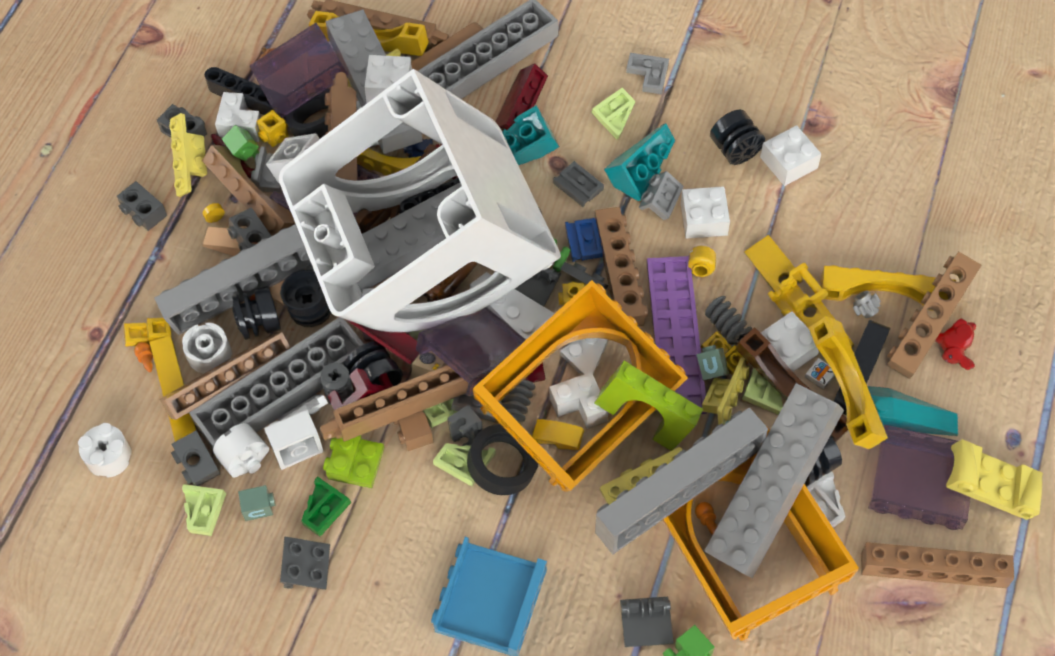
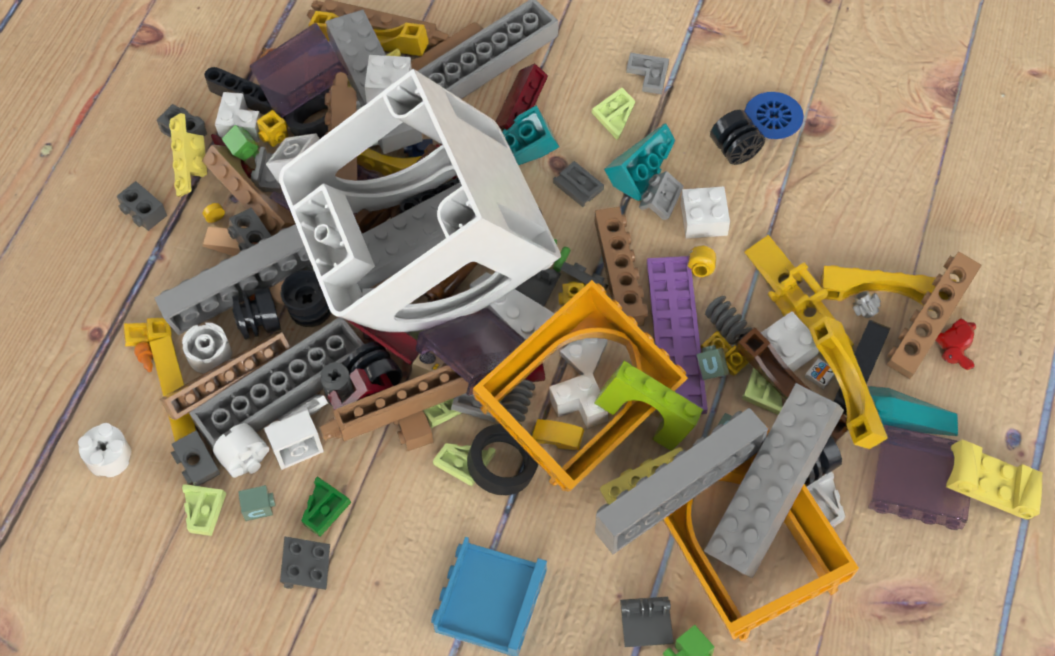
(354, 461): lime plate -> none
(464, 424): dark grey hinge -> none
(584, 239): blue plate -> none
(705, 512): orange bar -> none
(724, 393): light yellow bracket -> none
(787, 121): none -> blue piece
(790, 155): white brick -> none
(937, 565): medium nougat brick -> none

